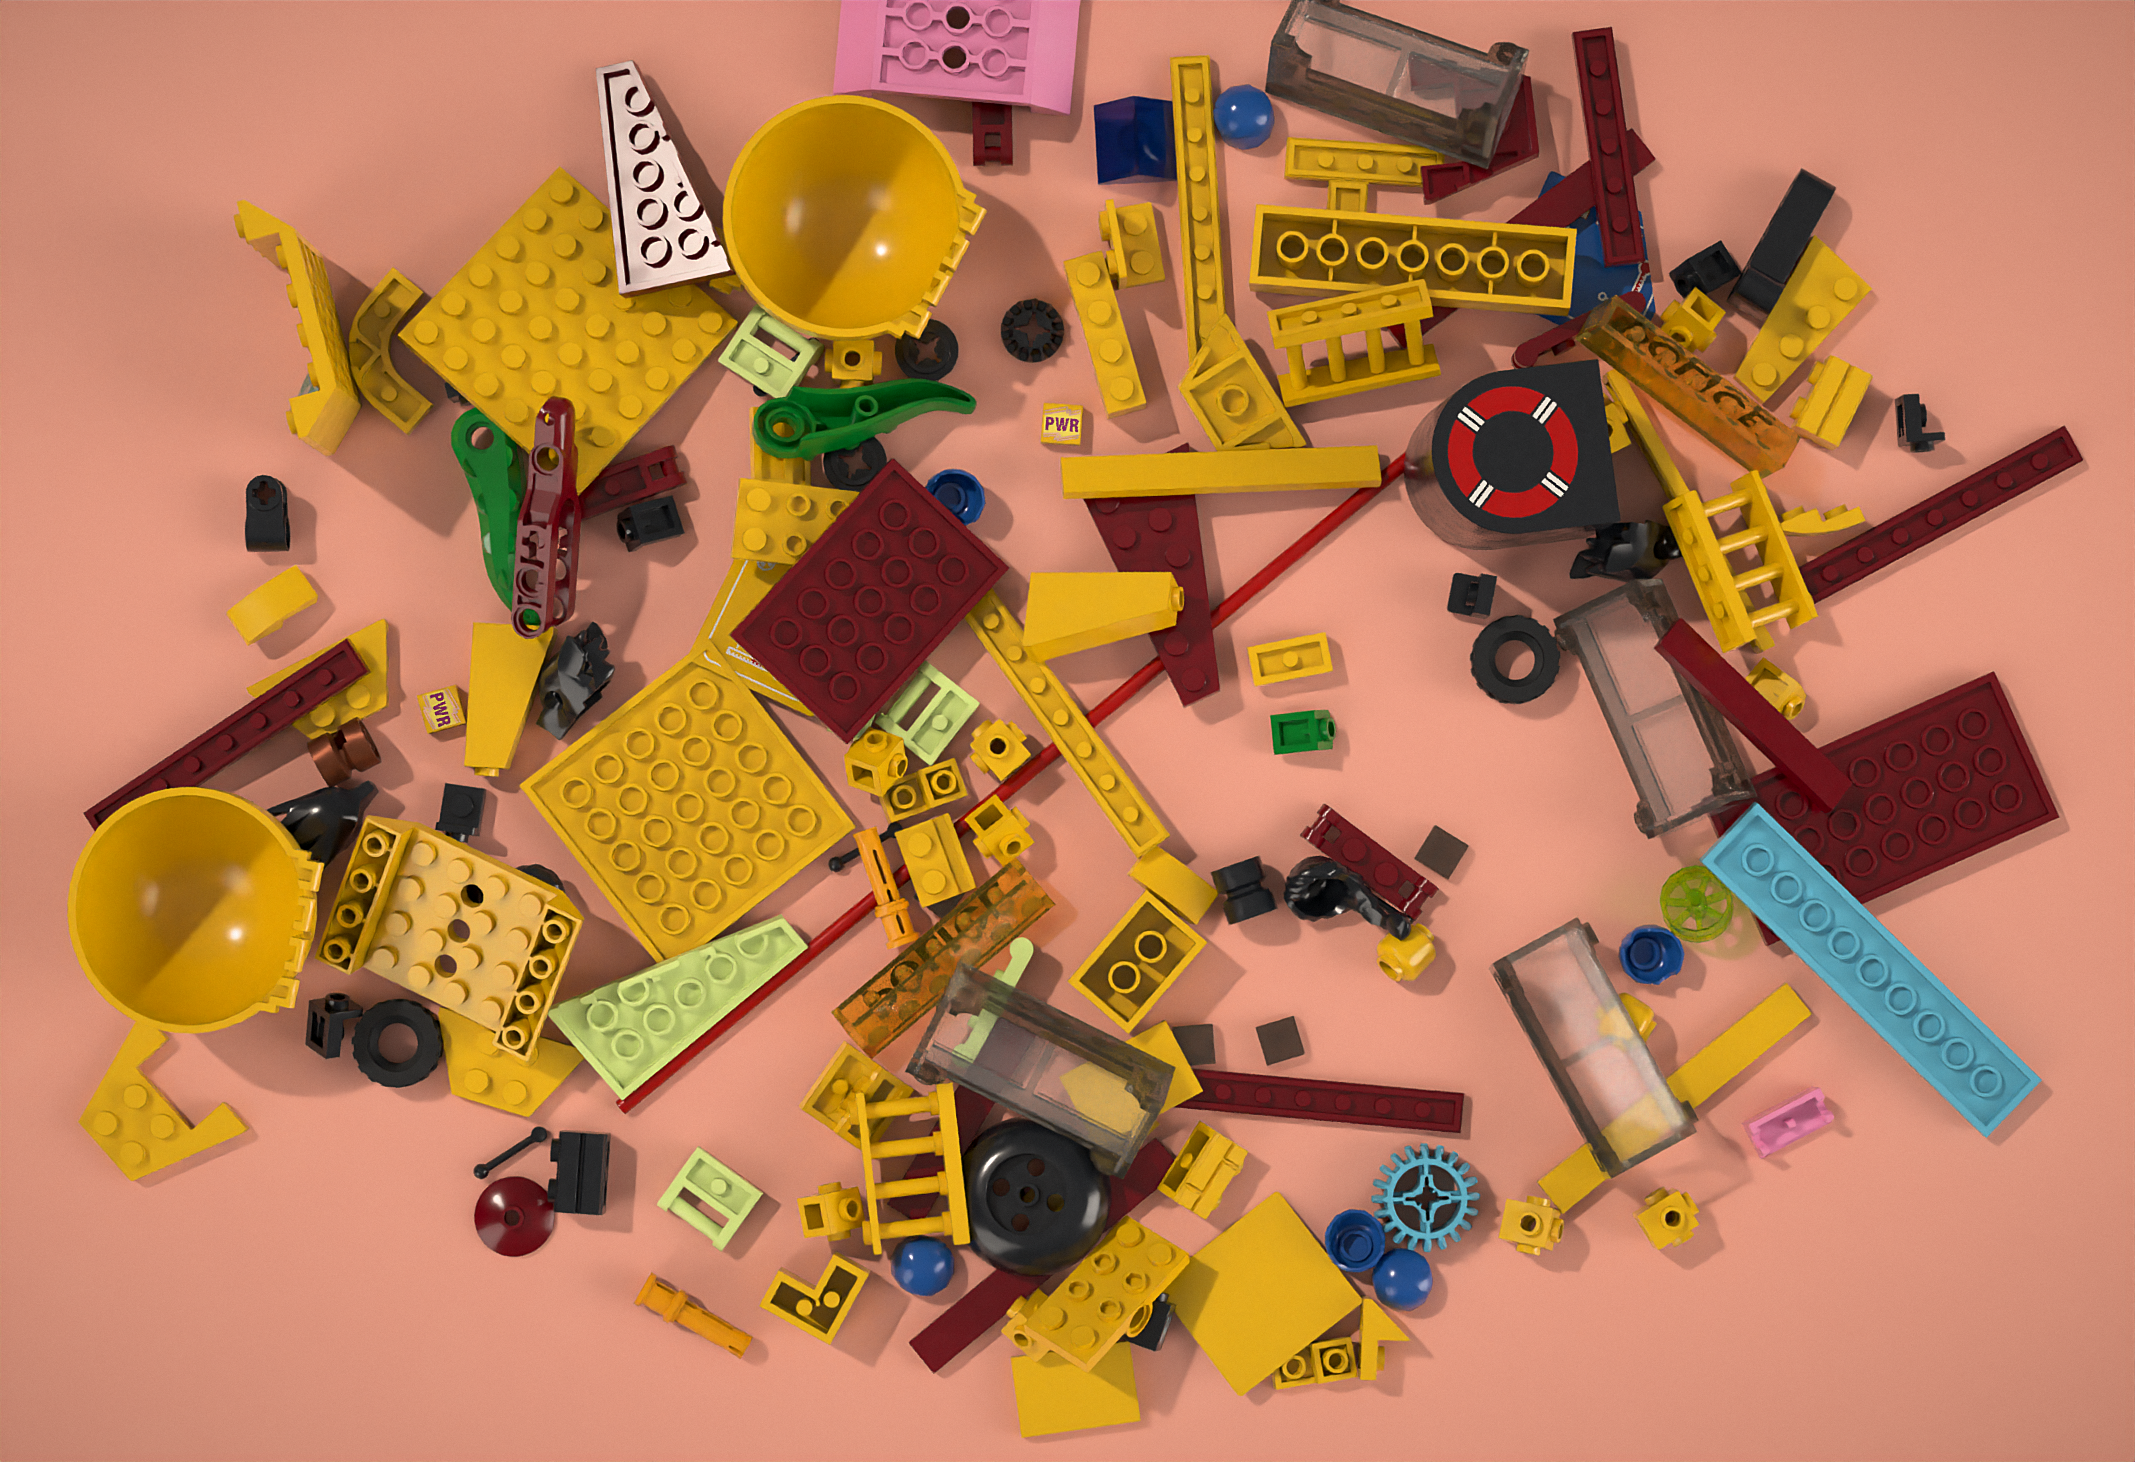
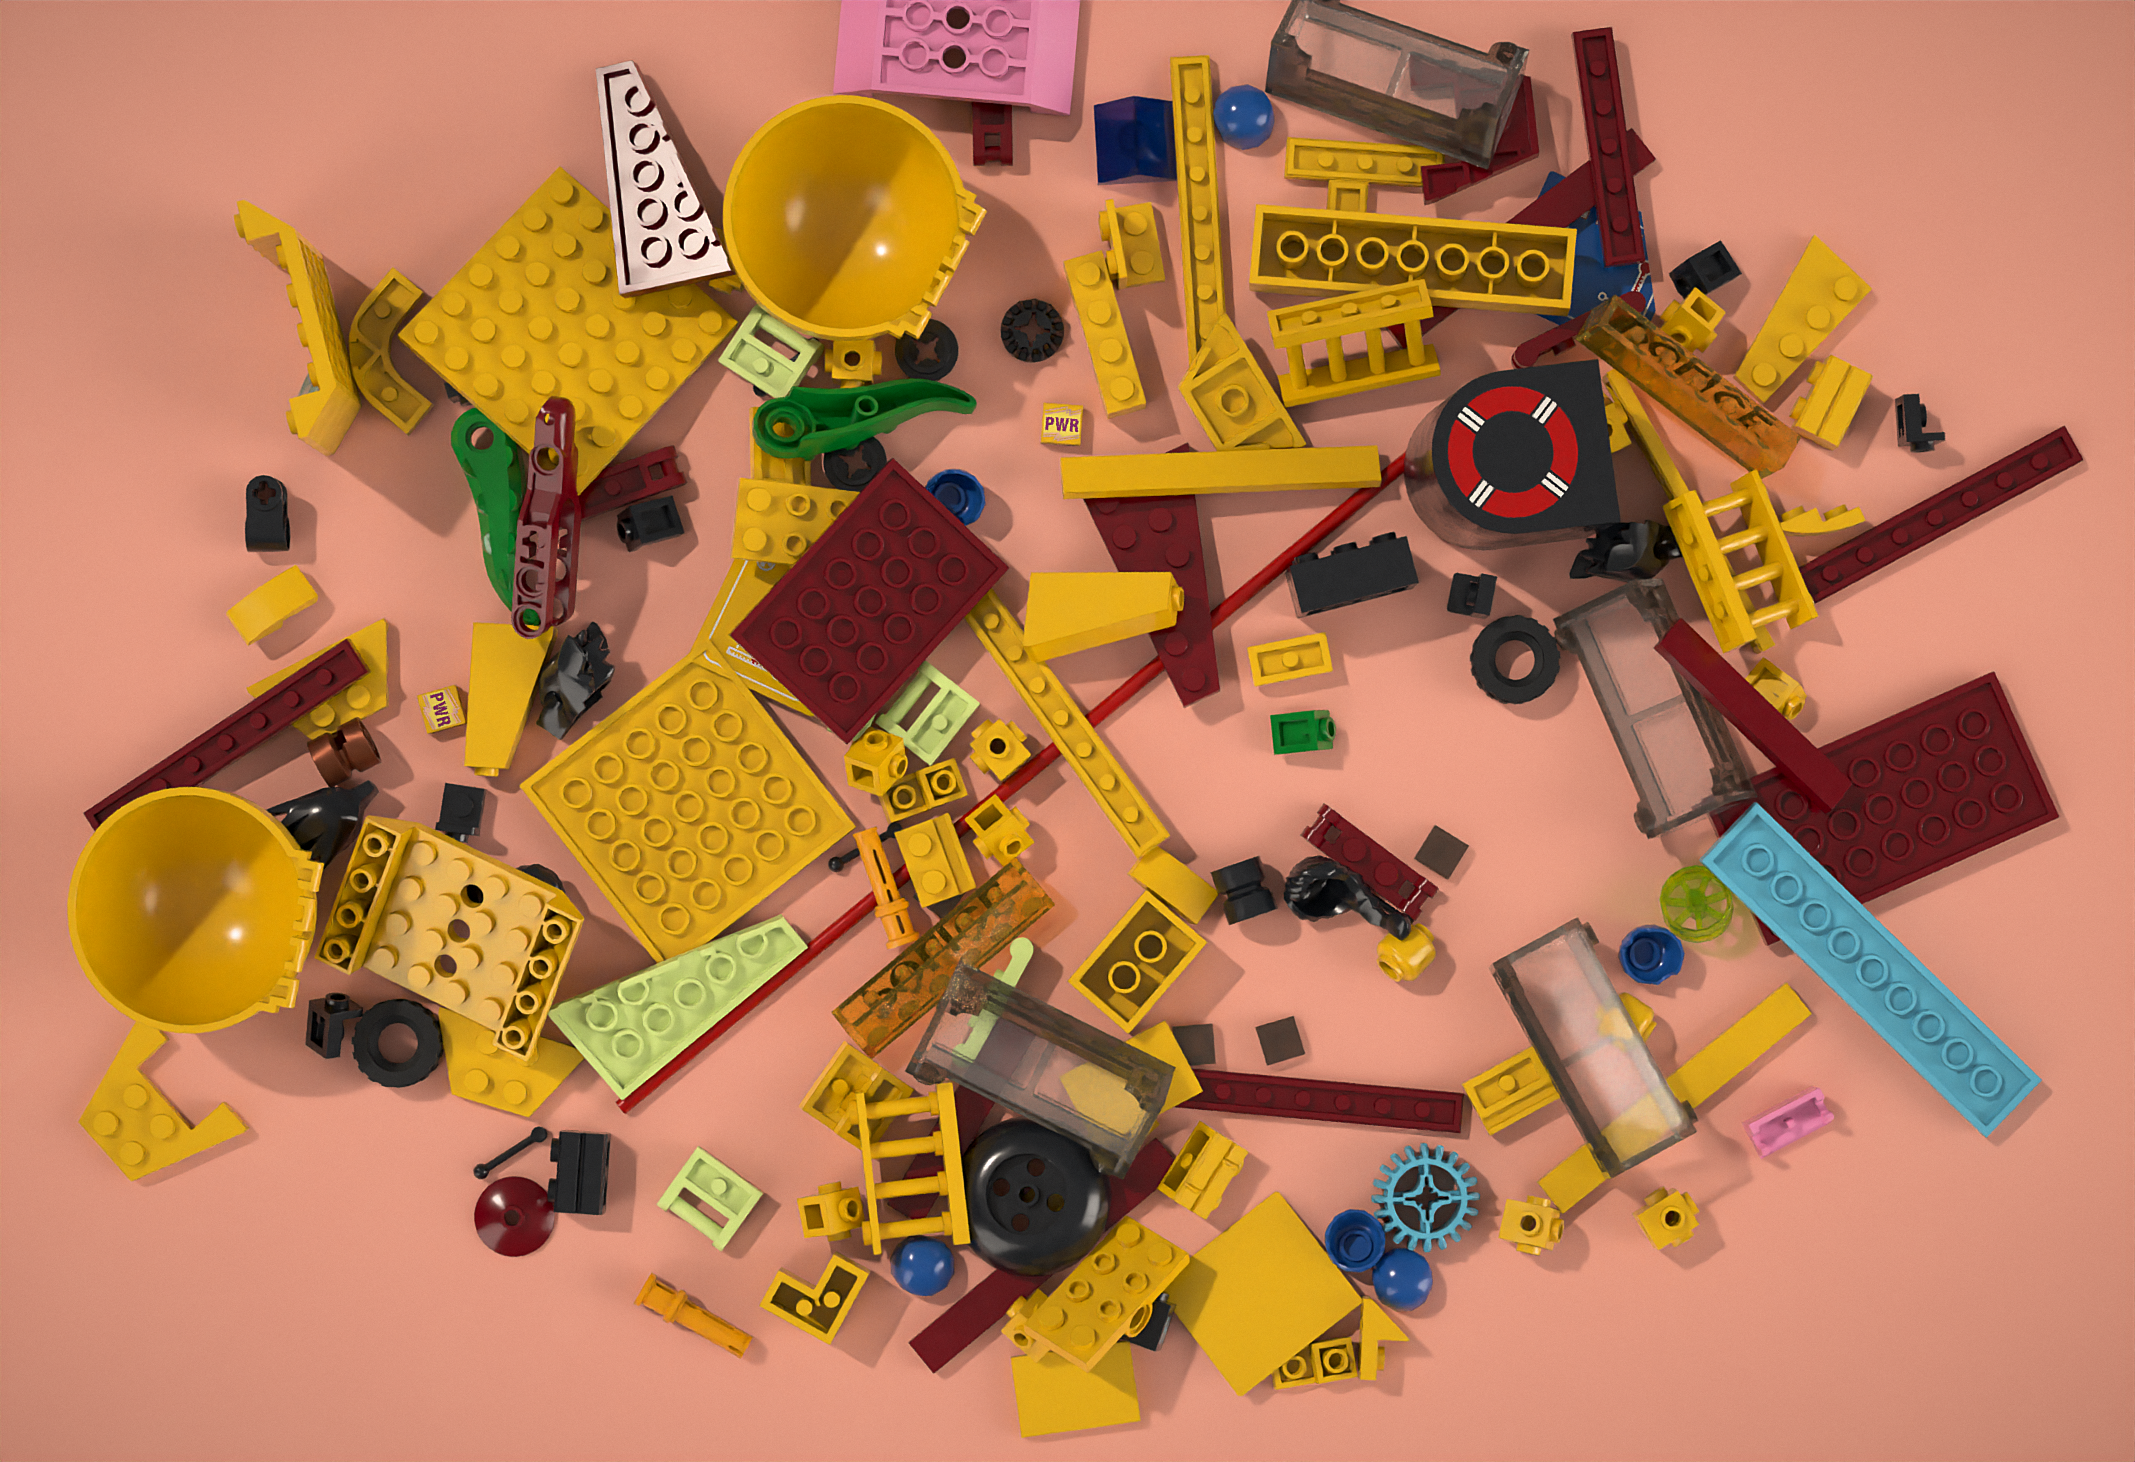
(1351, 575): none -> black brick
(1510, 1090): none -> yellow plate
(1781, 245): black beam -> none

